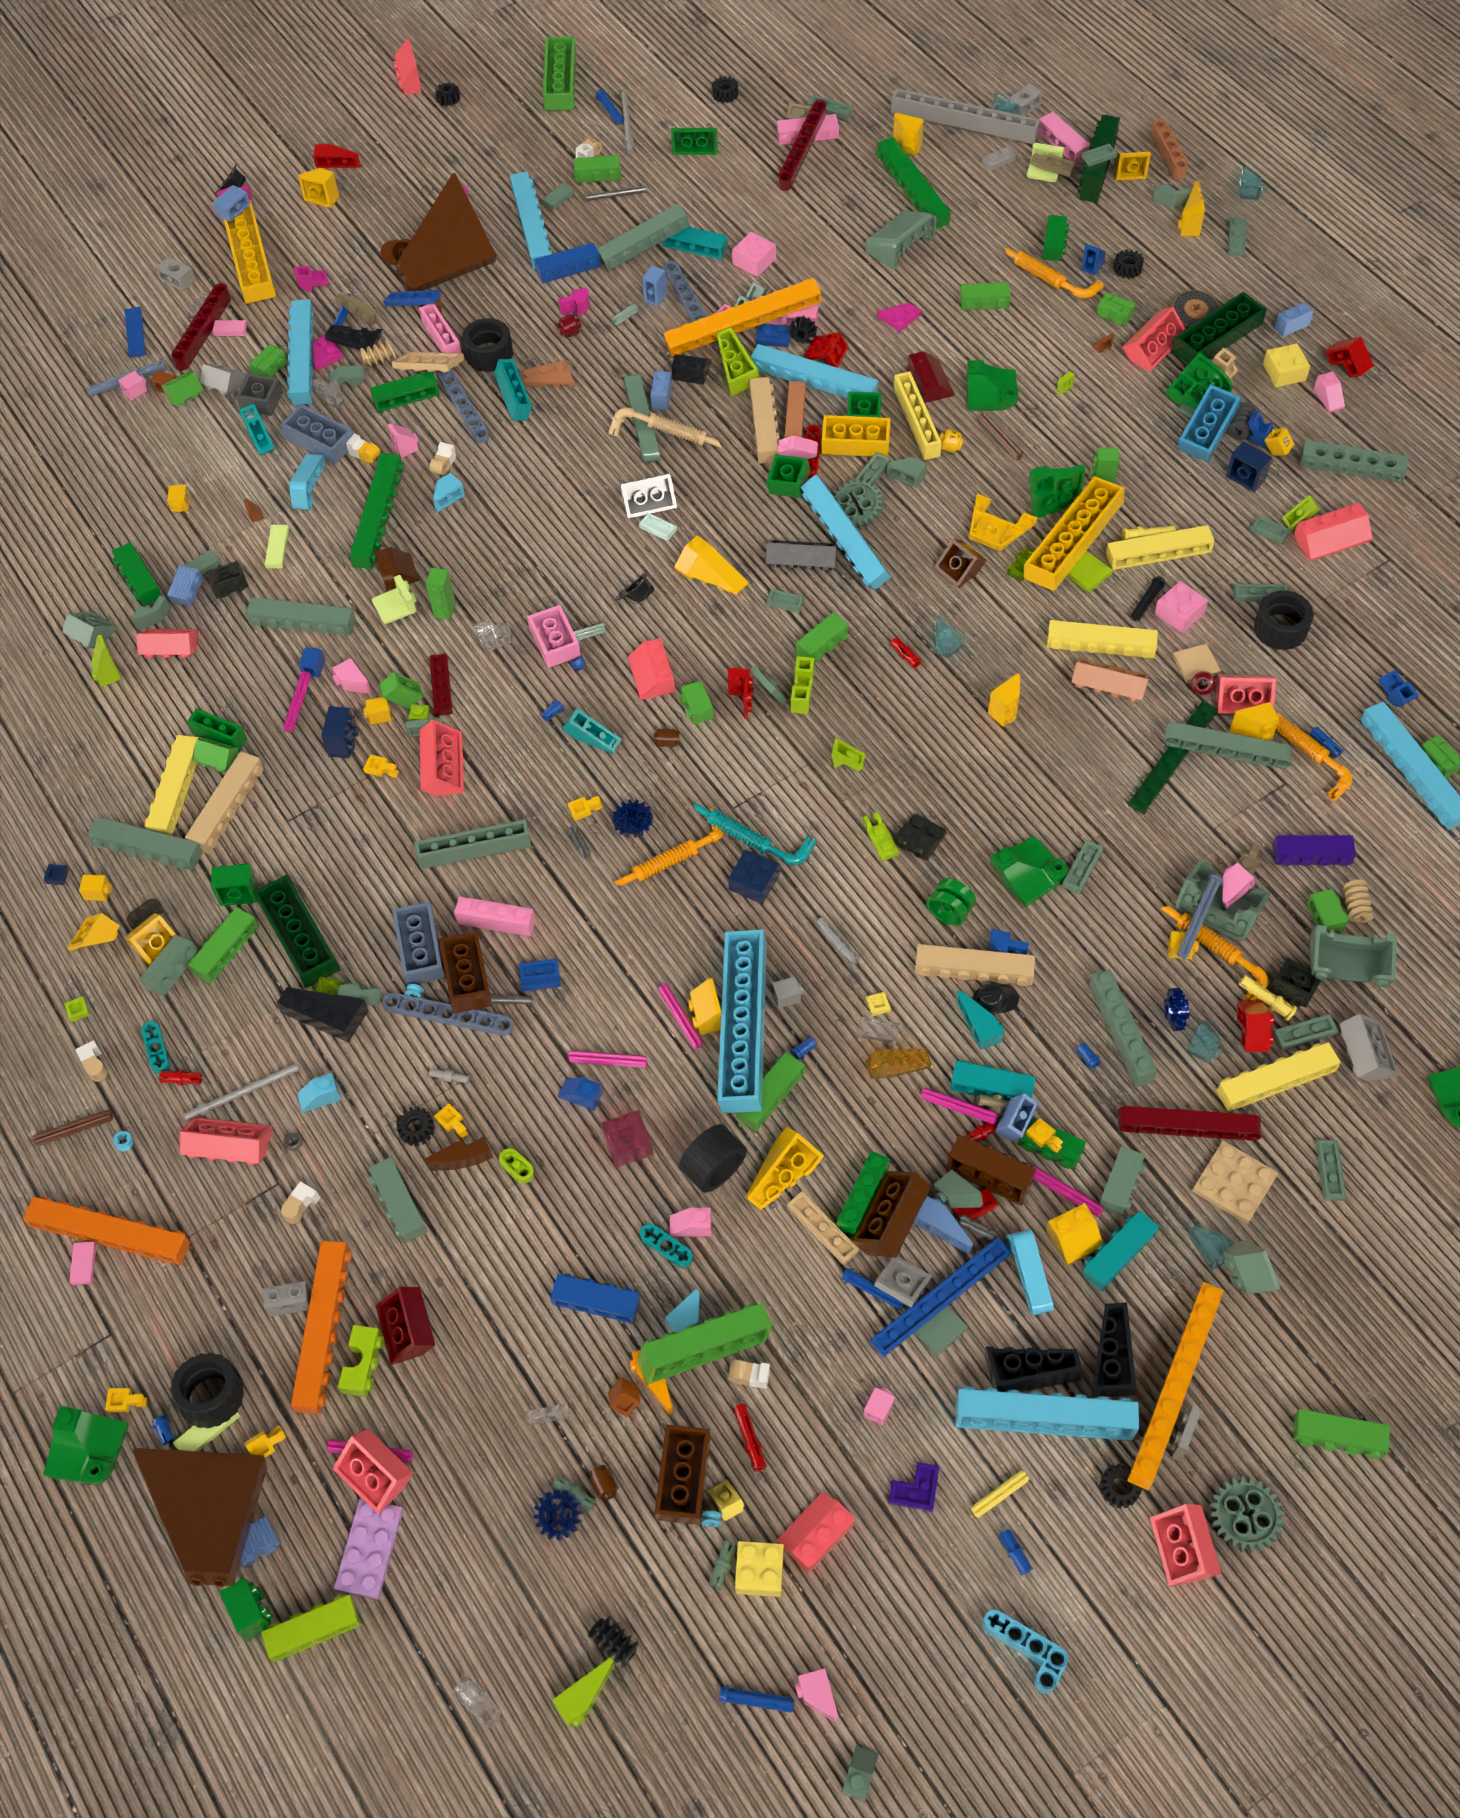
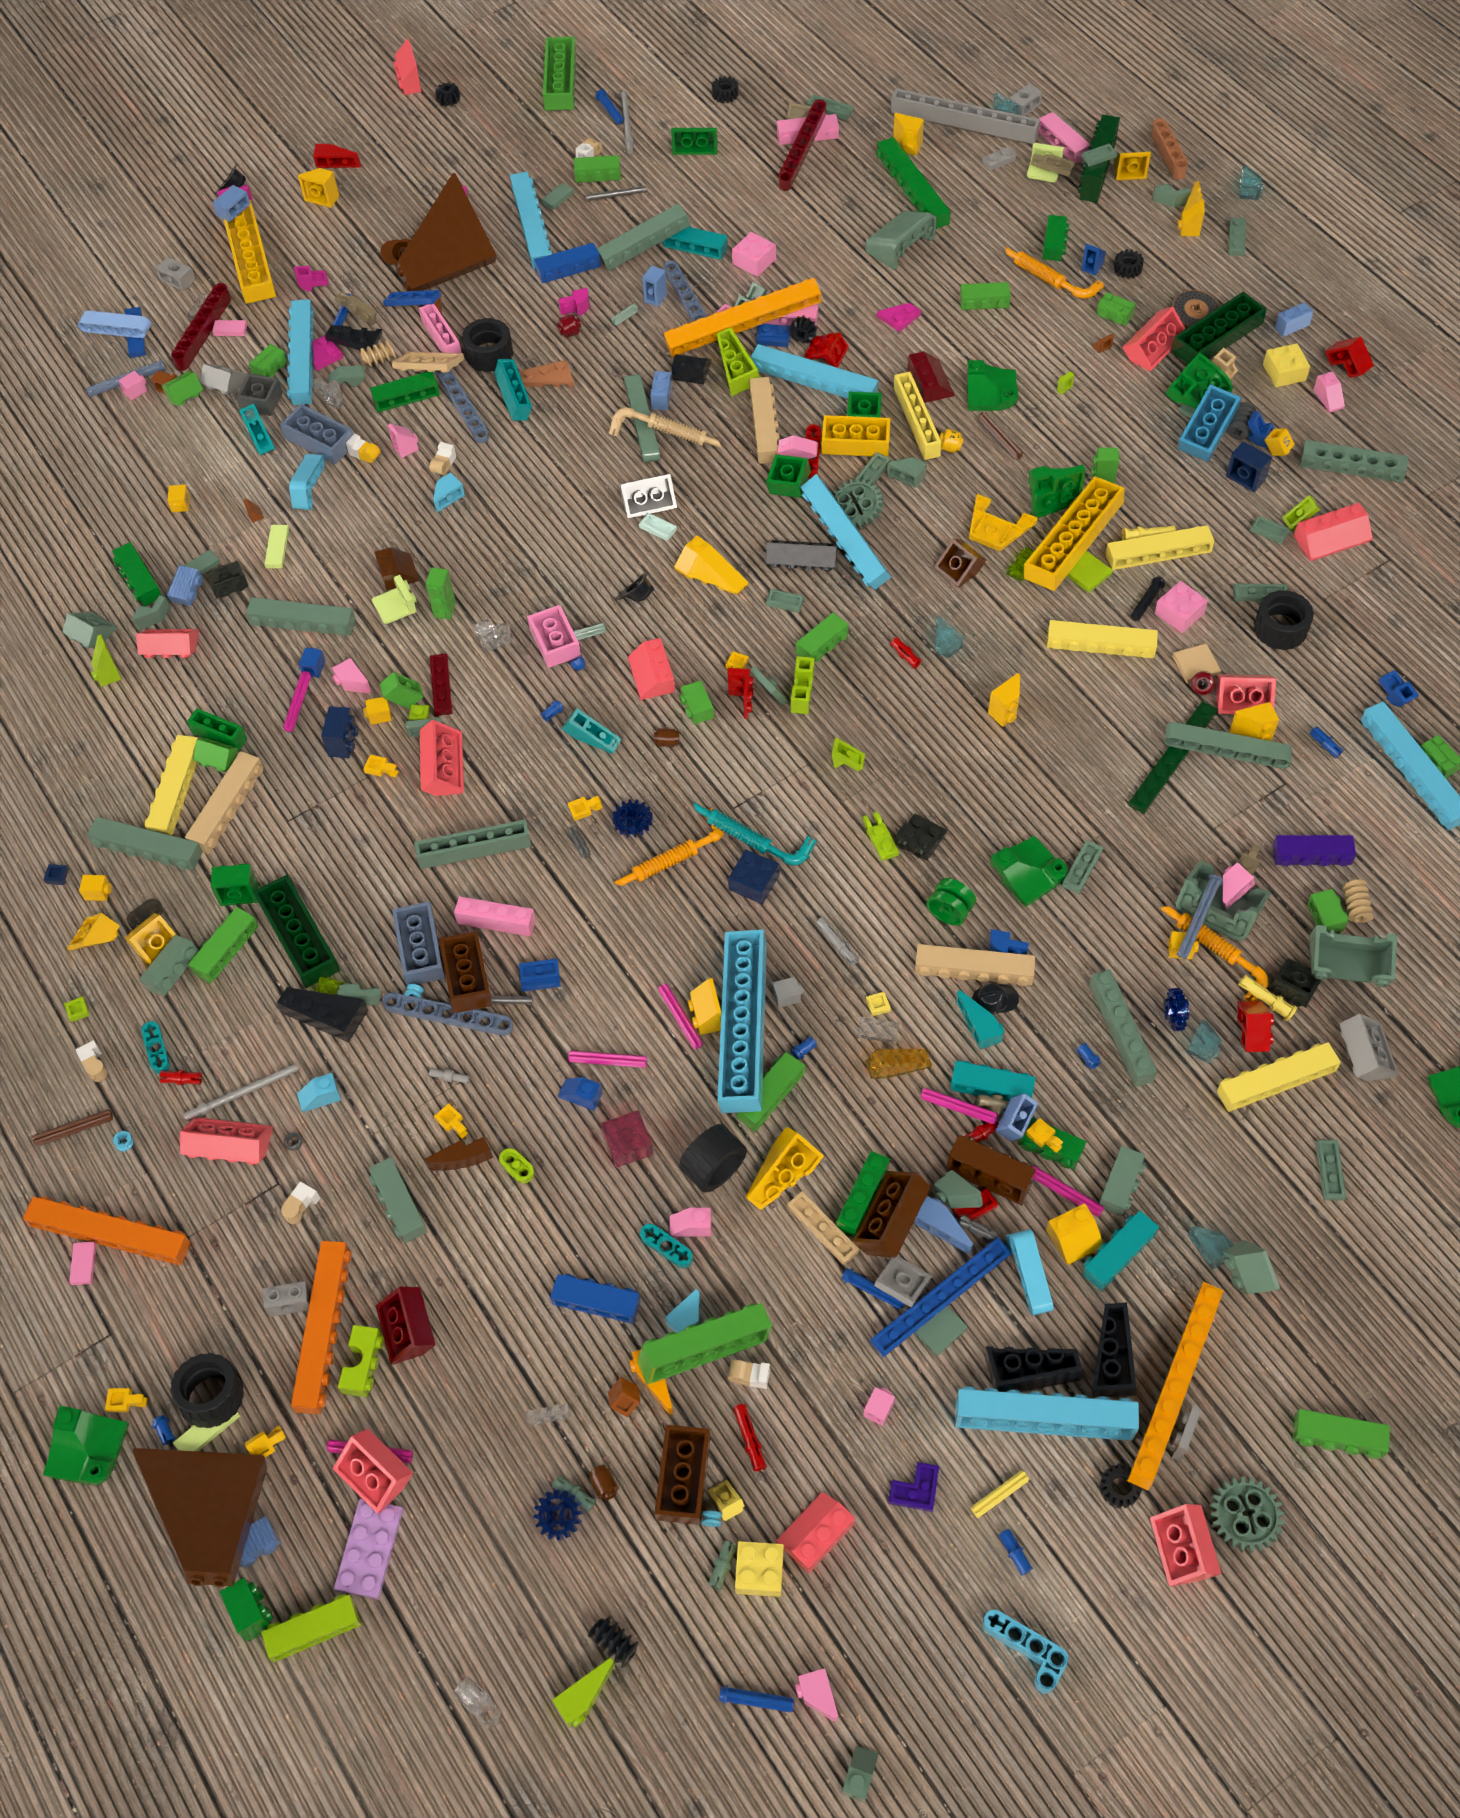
(114, 324): none -> light blue beam
(376, 511): green brick -> none
(413, 1115): black tyre -> none
(737, 660): none -> yellow tile
(795, 408): nougat beam -> none
(1110, 679): slope -> none
(1189, 1123): dark red beam -> none
(1235, 1182): tan plate -> none
(1305, 1032): sand green plate -> none
(1316, 752): light orange piece -> none

